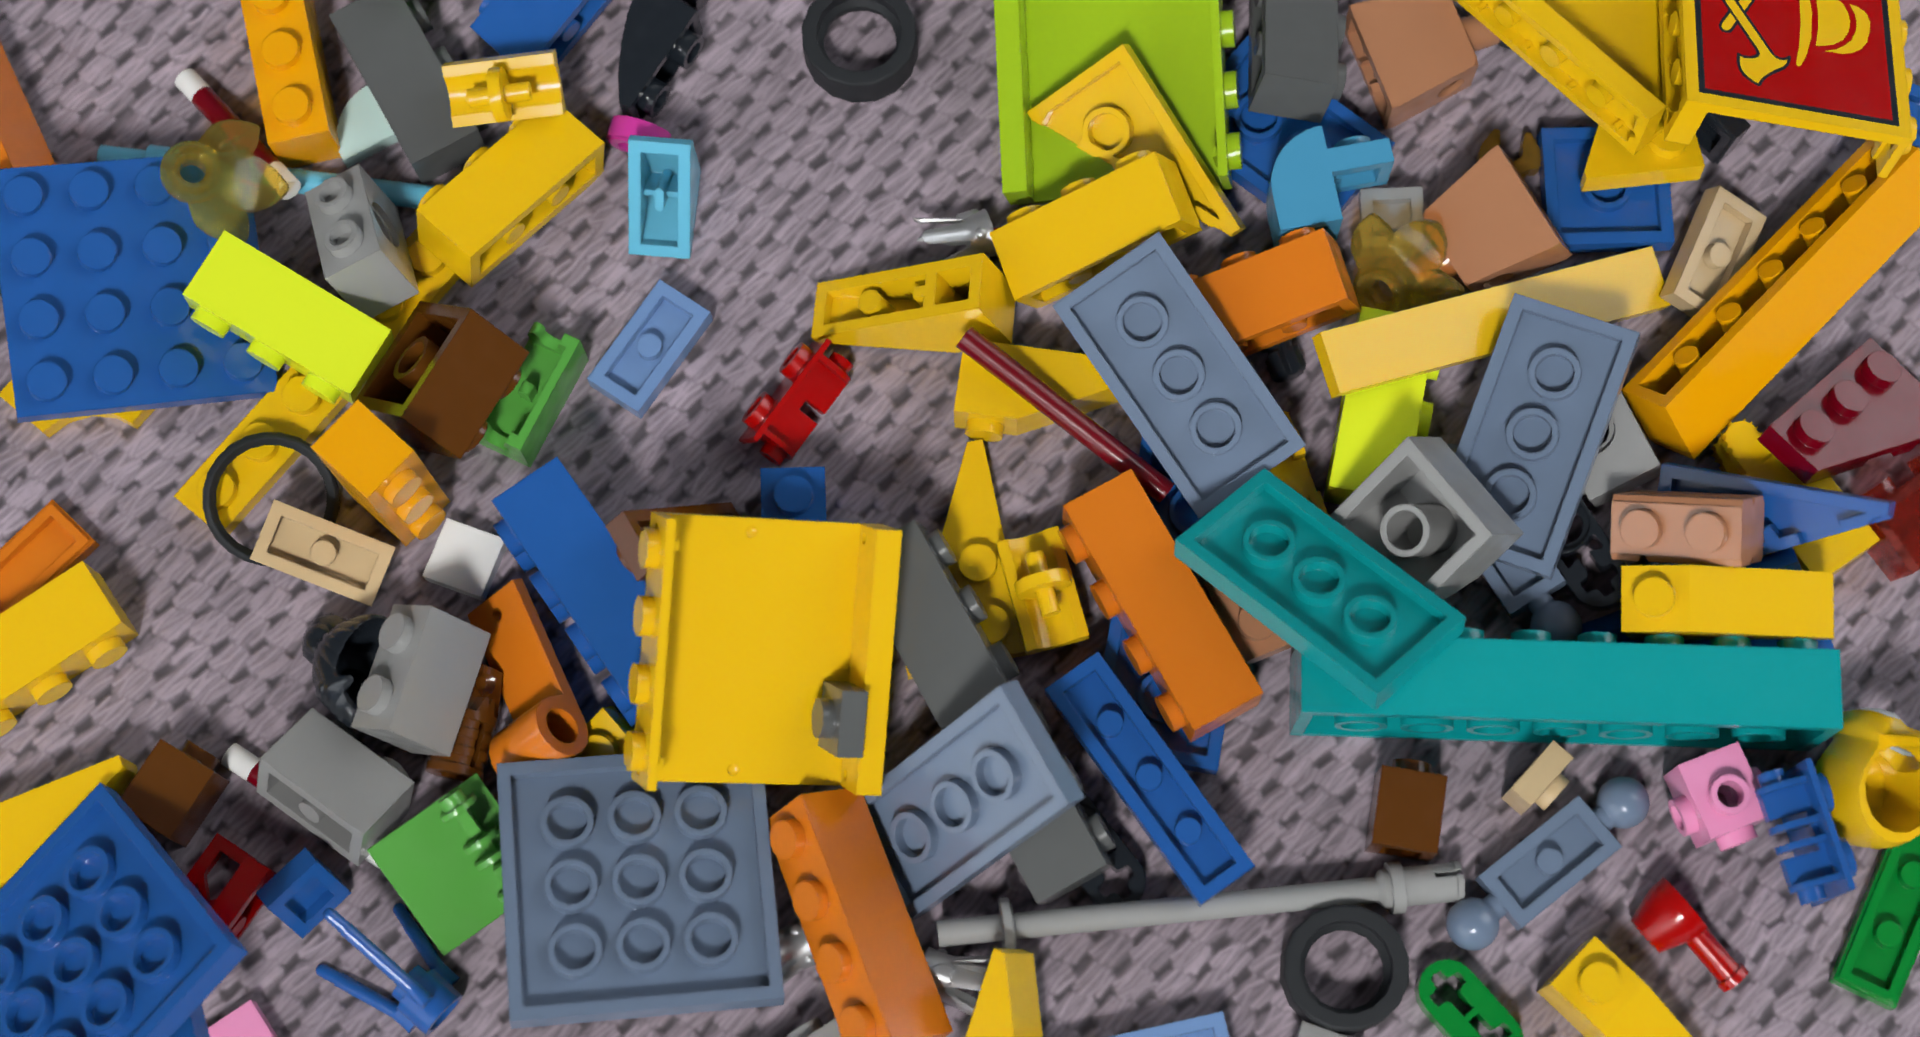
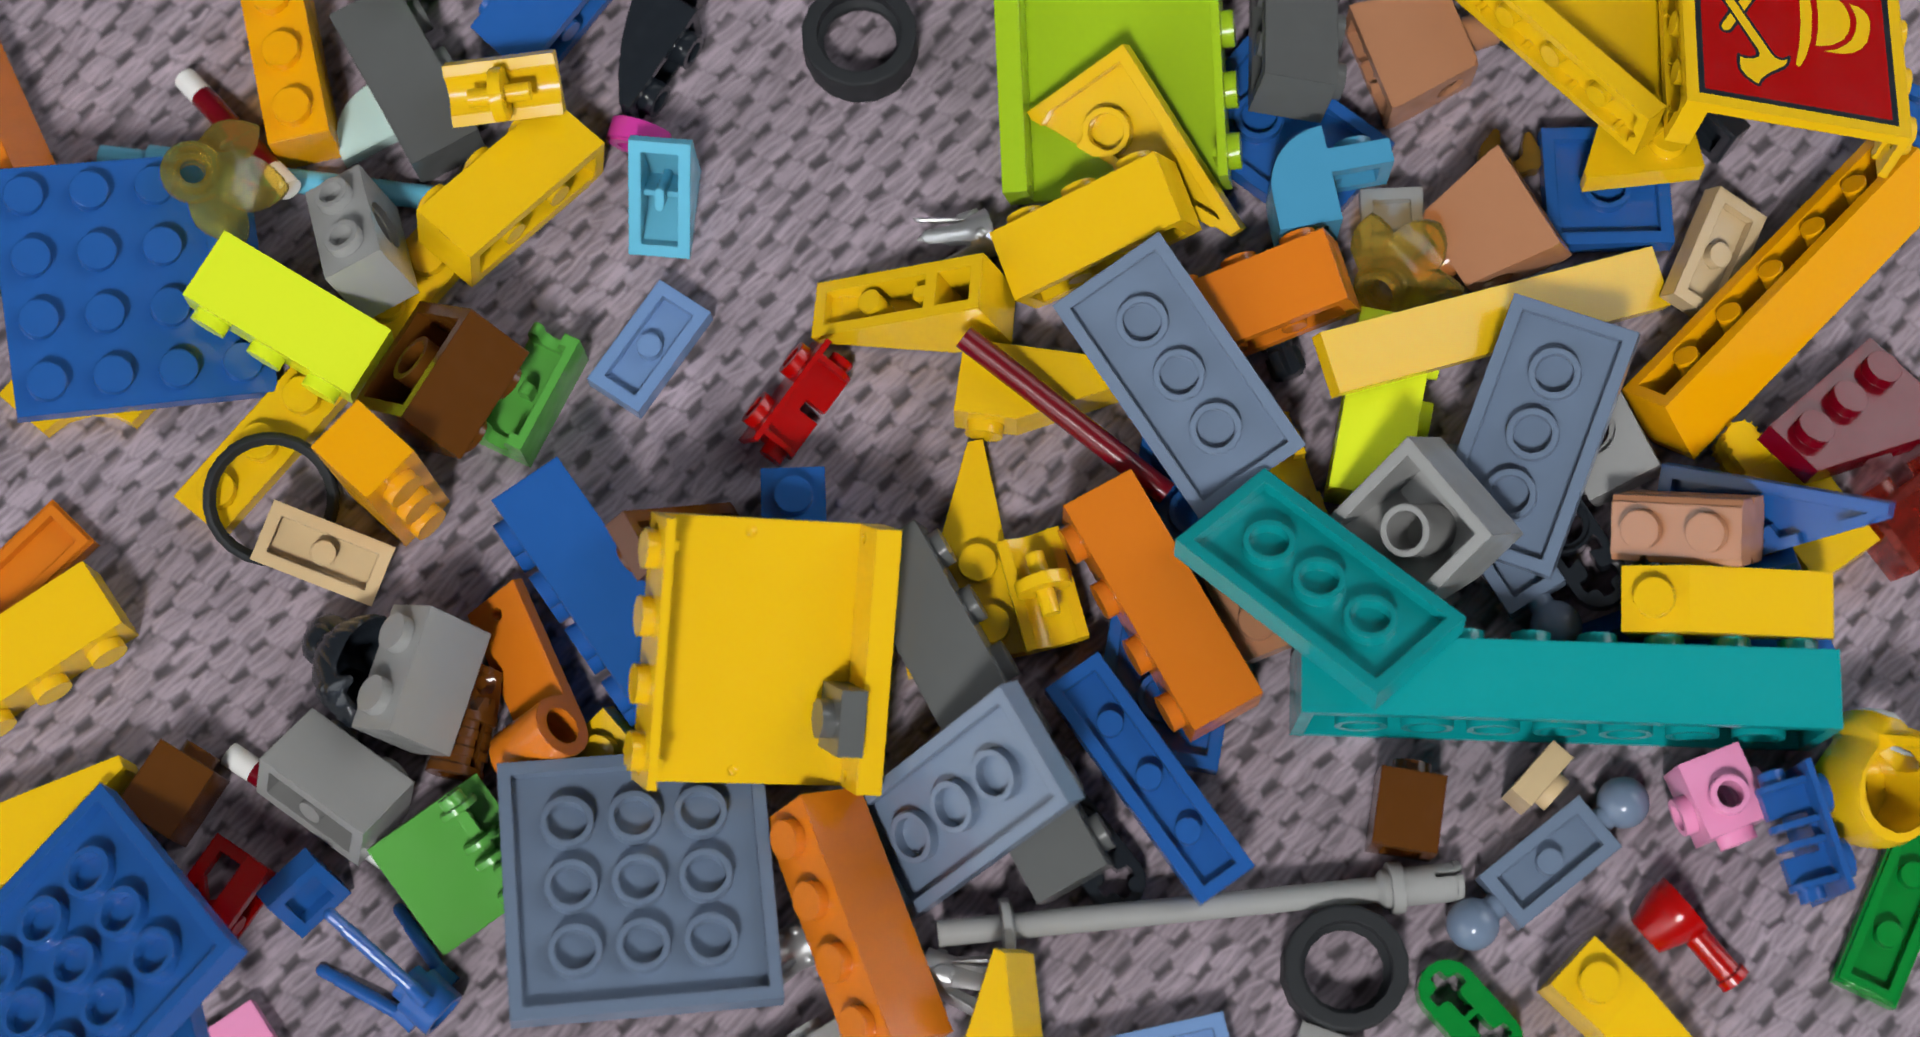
(465, 559): white tile -> none

